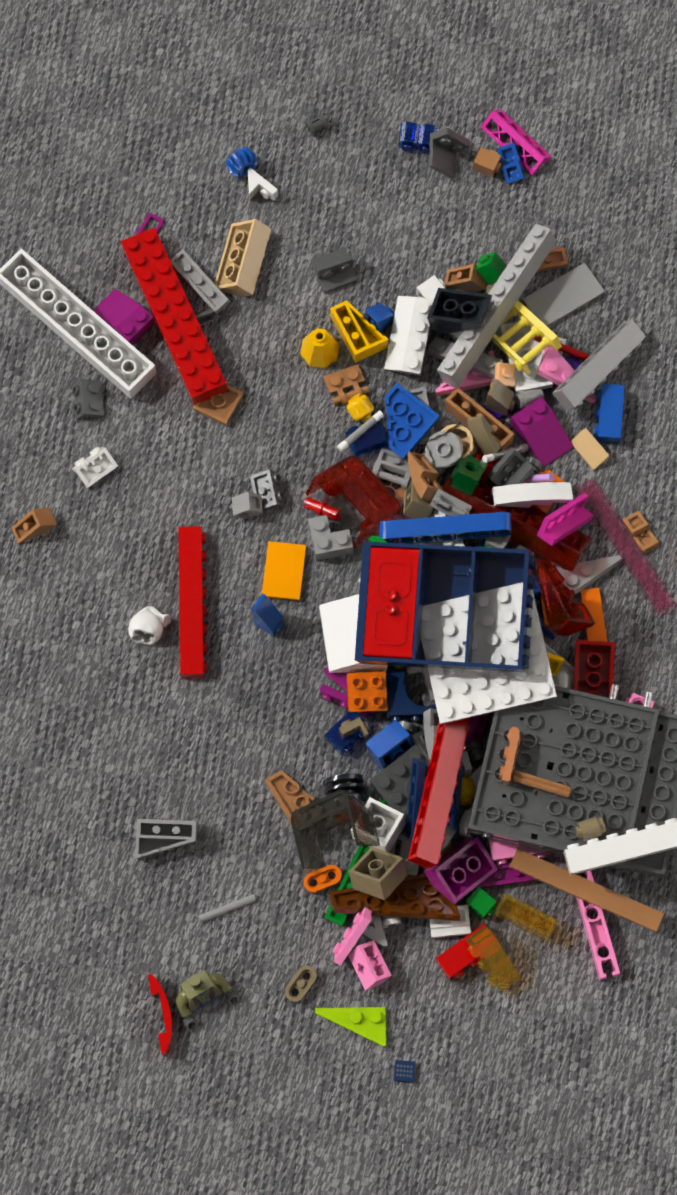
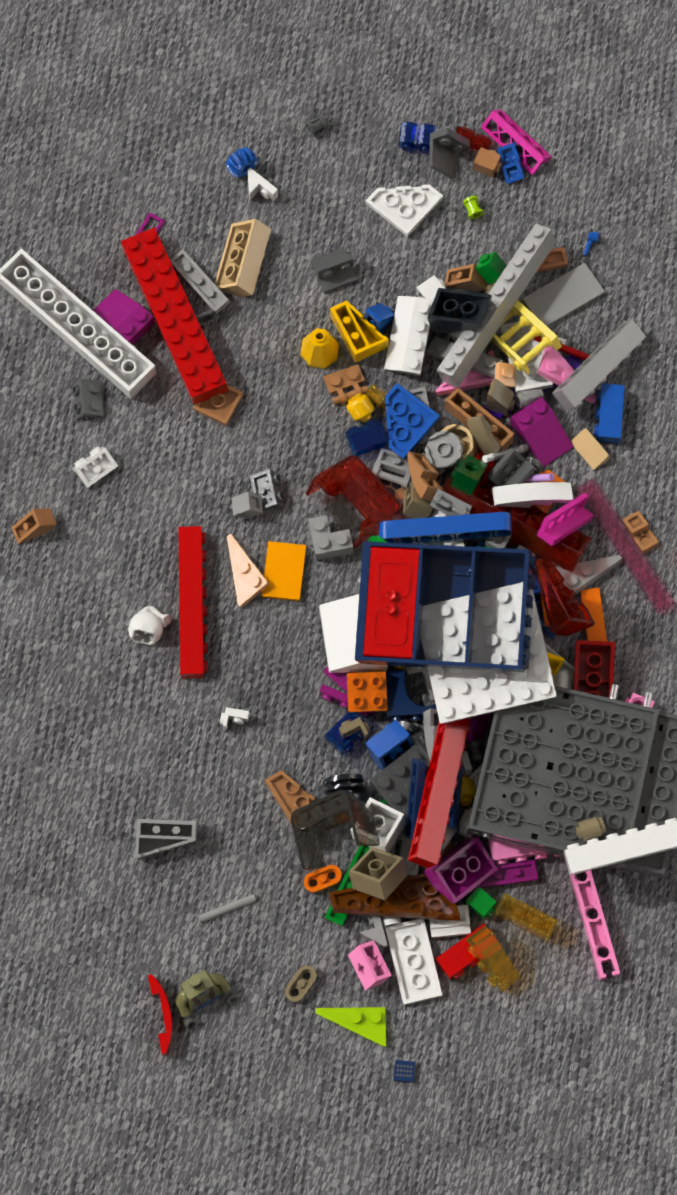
(236, 715): none -> white bracket
(246, 575): none -> light nougat wing
(267, 616): blue slope -> none
(322, 508): red pin -> none
(352, 935): bright pink plate -> none
(360, 431): light grey bar -> none
(376, 395): none -> clear yellow bush
(404, 205): none -> white plate
(413, 961): none -> white plate
(473, 207): none -> lime bush
(476, 141): none -> clear red hinge
(510, 754): nougat hinge -> none
(542, 784): medium nougat axle -> none
(586, 890): medium nougat tile -> none
(592, 237): none -> blue hand

